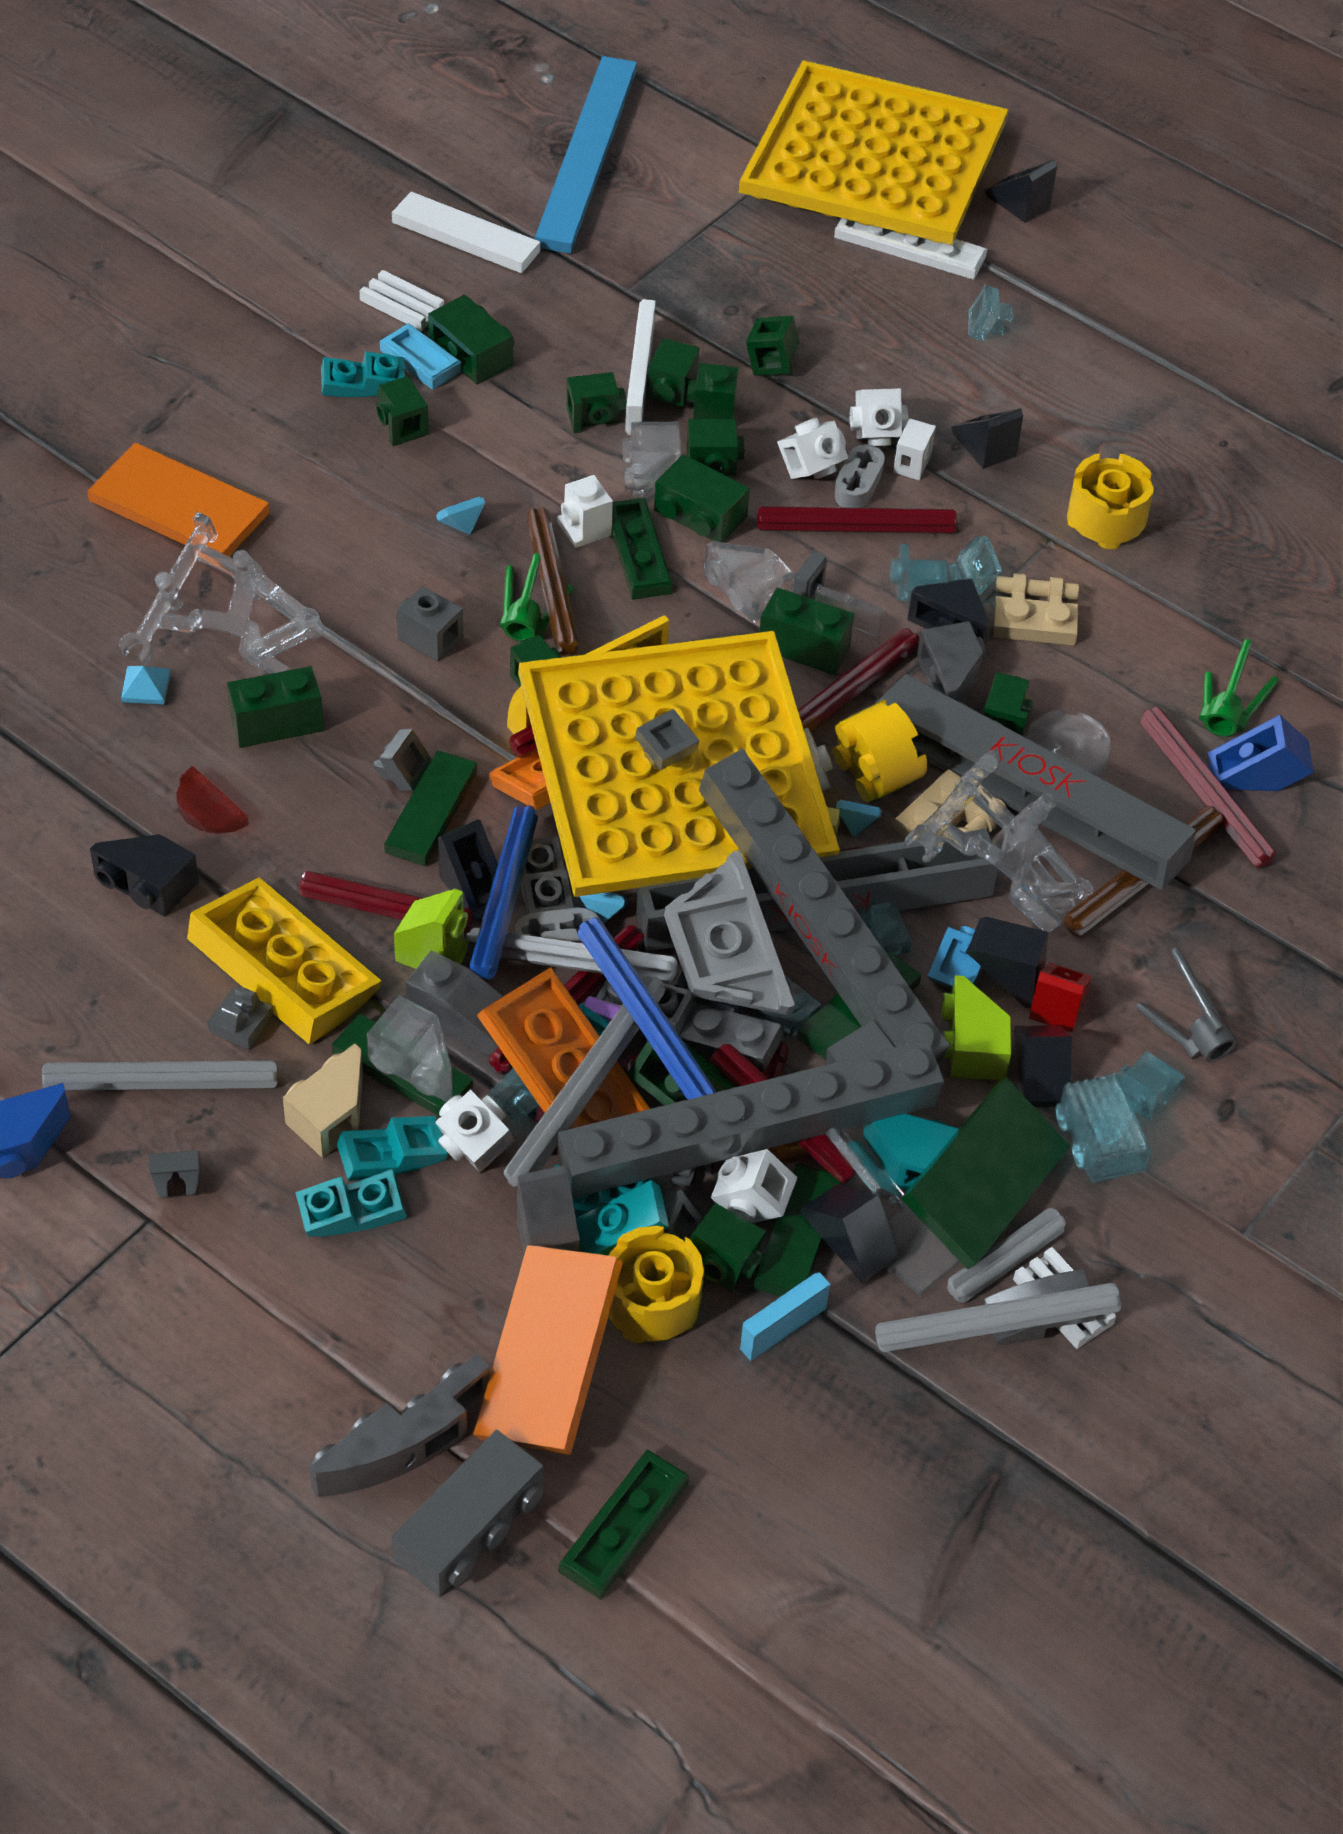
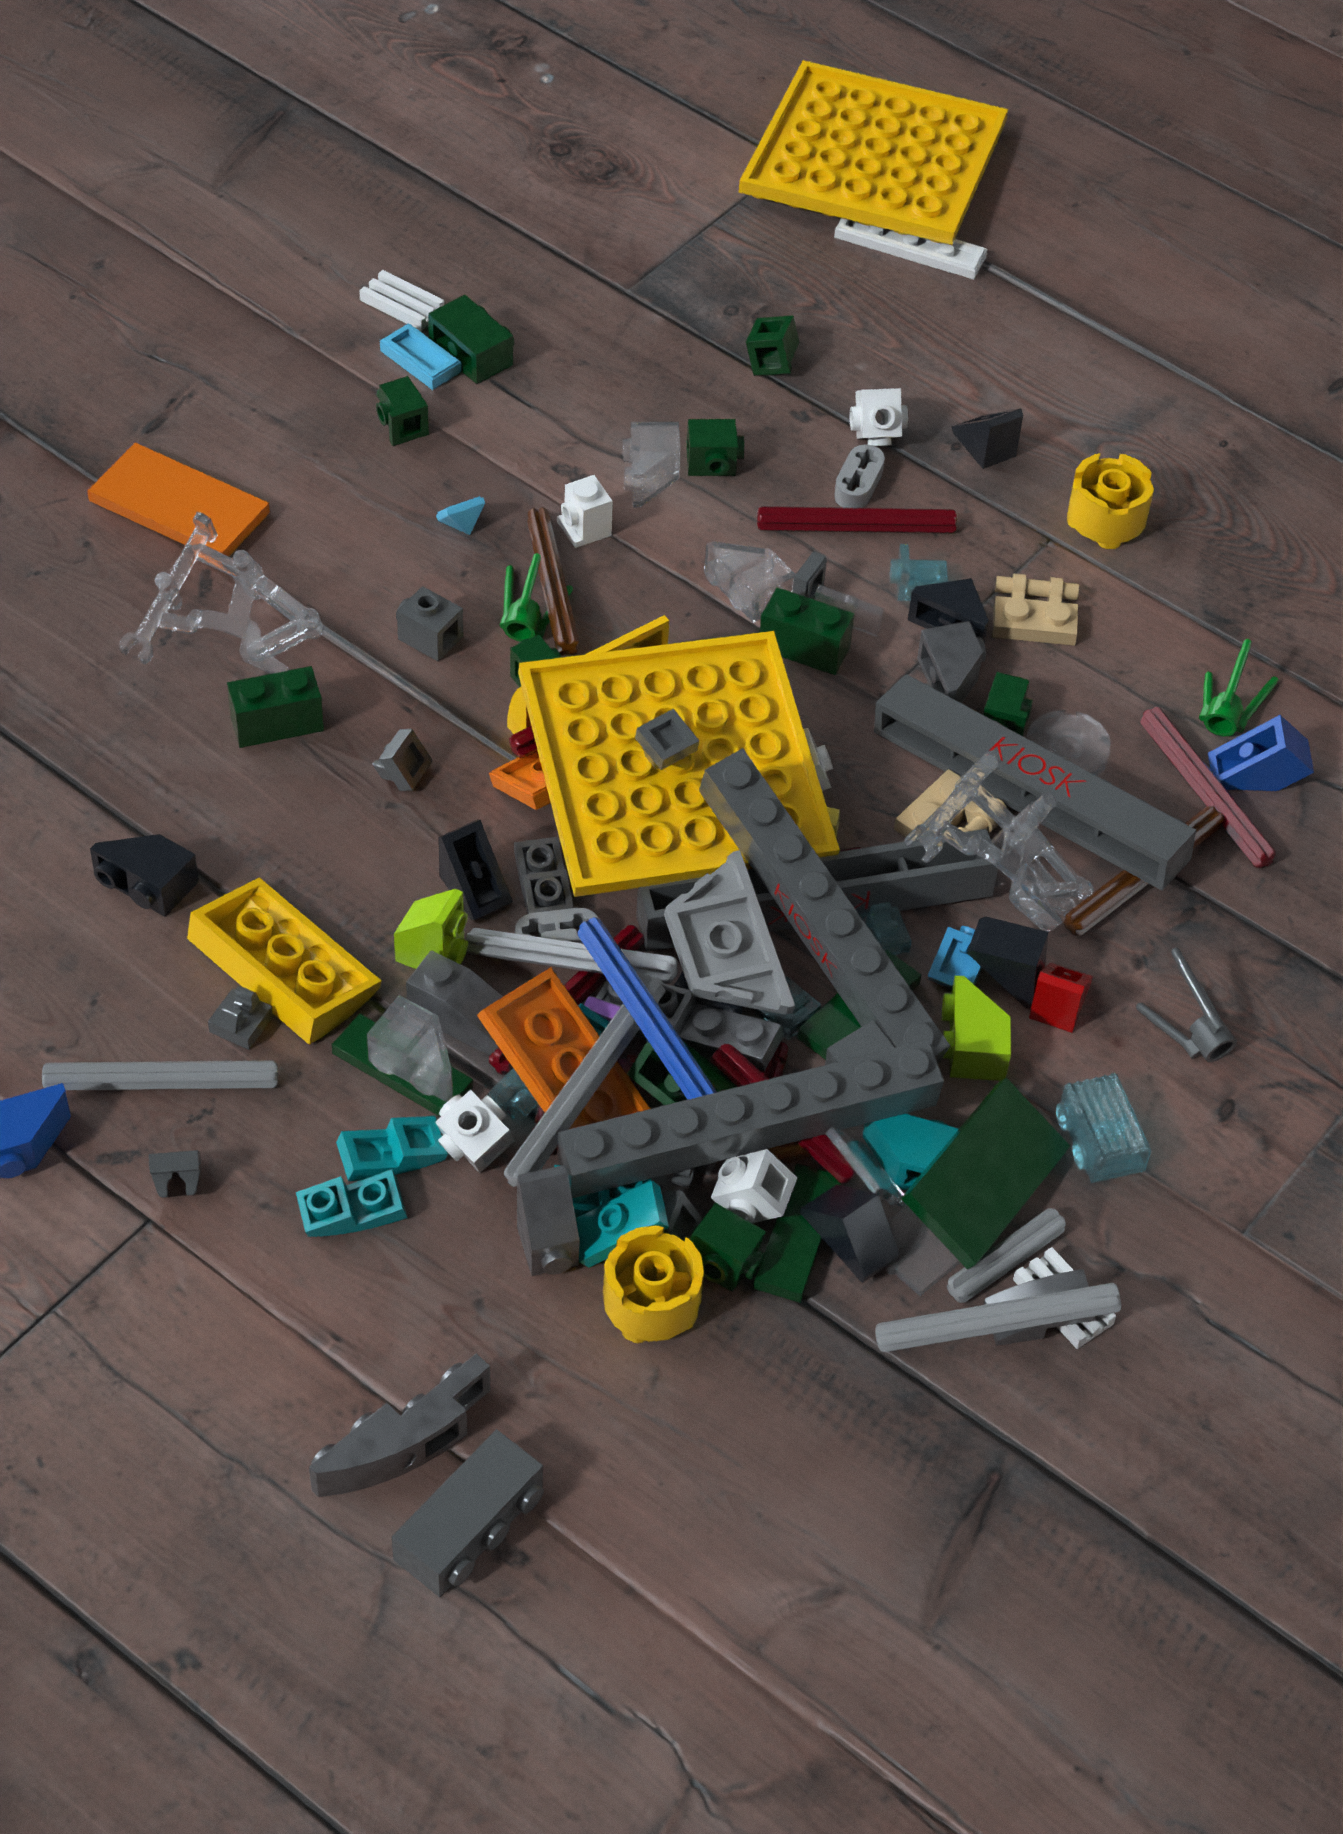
(145, 685): medium azure slope -> none
(206, 806): clear red tile -> none
(327, 1101): tan slope -> none
(359, 379): teal slope -> none
(361, 896): dark red axle -> none
(430, 808): dark green tile -> none
(466, 232): white tile -> none
(504, 892): blue axle -> none
(549, 1348): orange tile -> none
(586, 155): dark azure tile -> none
(594, 400): dark green brick -> none
(606, 904): medium azure slope -> none
(623, 1524): dark green tile -> none
(639, 549): dark green tile -> none
(640, 363): white tile -> none
(671, 370): dark green brick -> none
(701, 499): dark green brick -> none
(714, 391): dark green brick -> none
(784, 1316): medium azure tile -> none
(813, 449): white brick -> none
(857, 815): medium azure slope -> none
(858, 678): dark red axle -> none
(879, 750): yellow brick -> none
(916, 443): white piece -> none
(976, 562): clear light blue tile -> none
(985, 312): clear light blue tile -> none
(1026, 192): black slope -> none
(1043, 1062): black slope -> none
(1149, 1084): clear light blue bracket -> none

